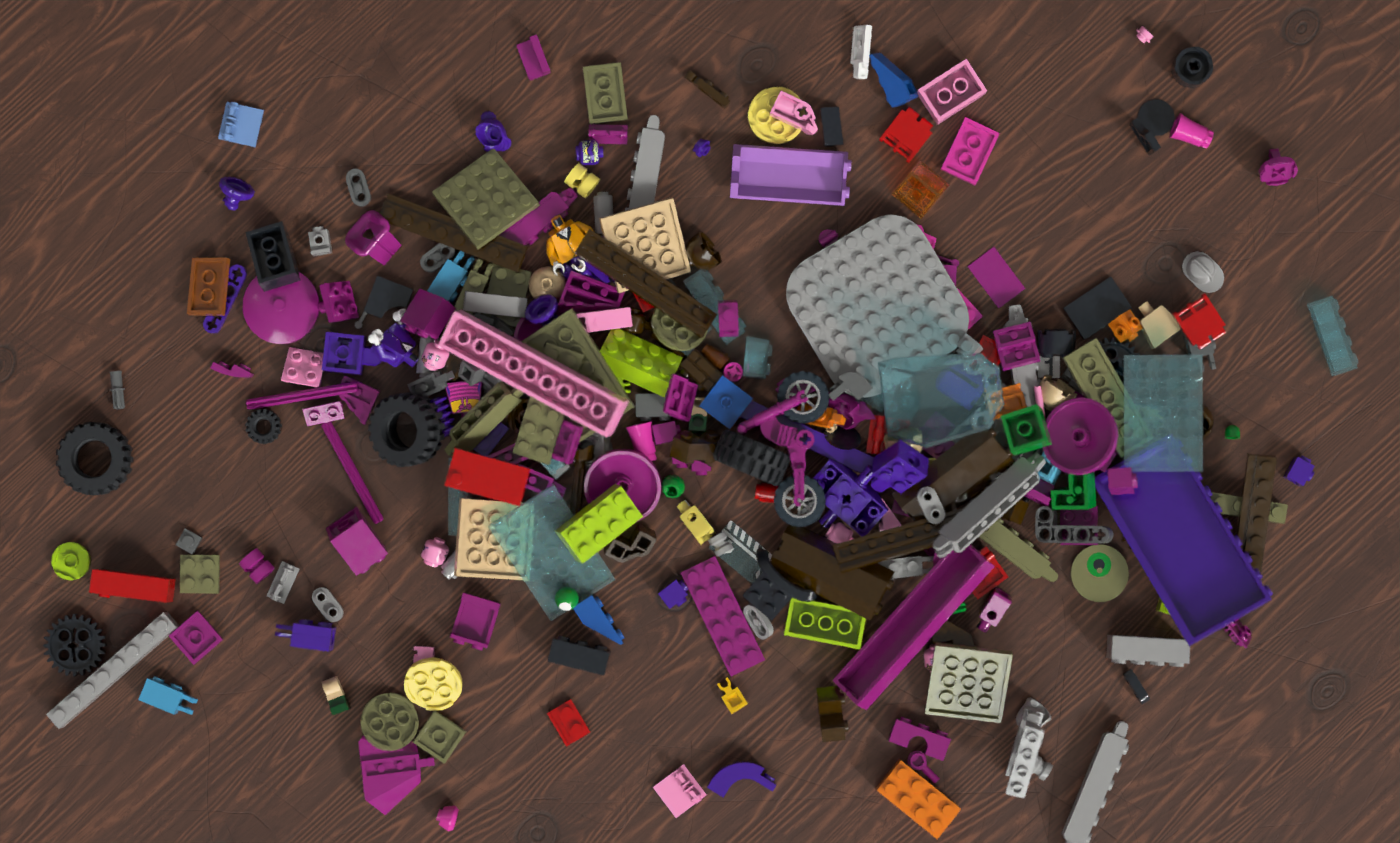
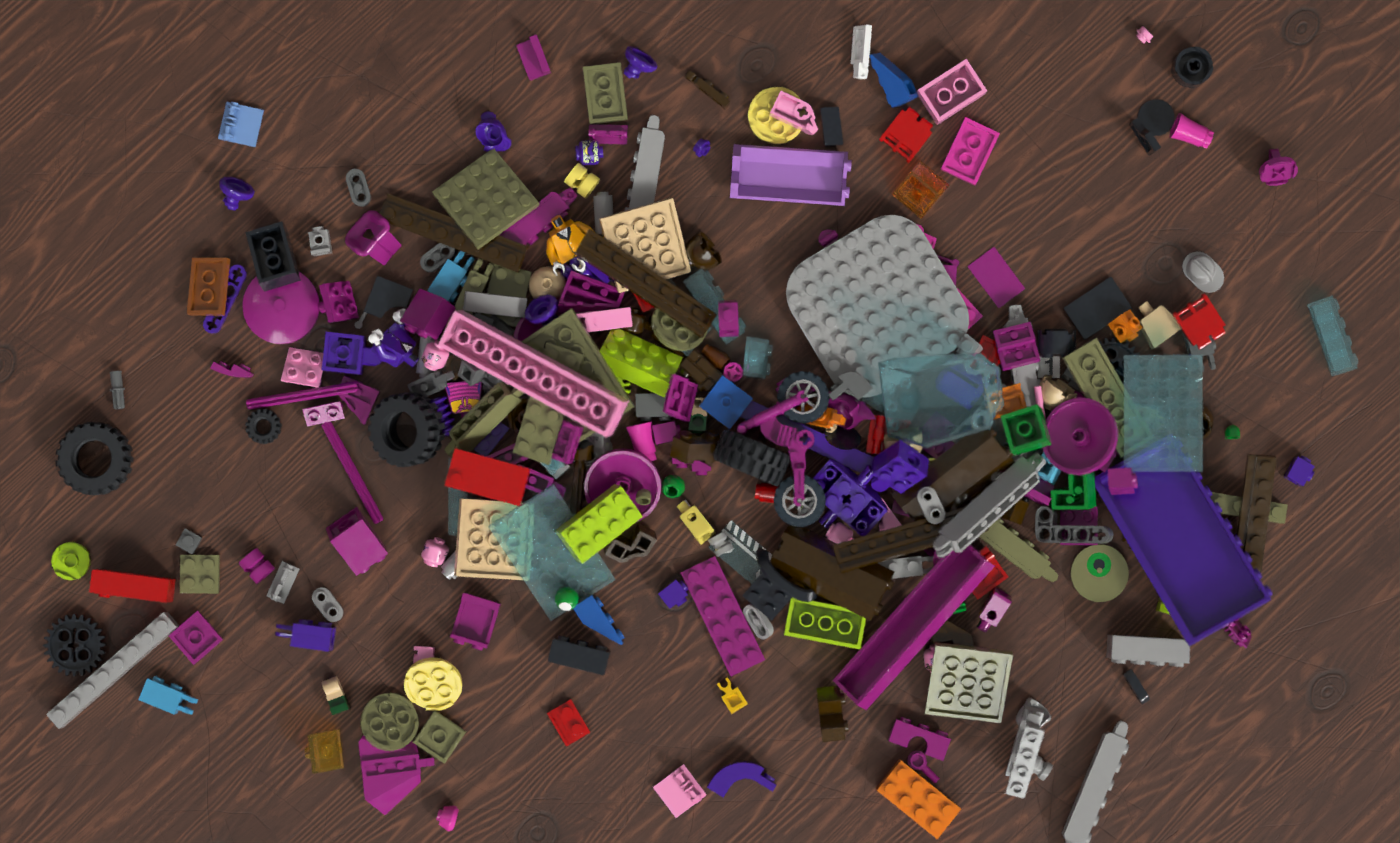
(325, 751): none -> clear yellow tile
(638, 62): none -> dark purple hair
(643, 497): none -> olive hinge

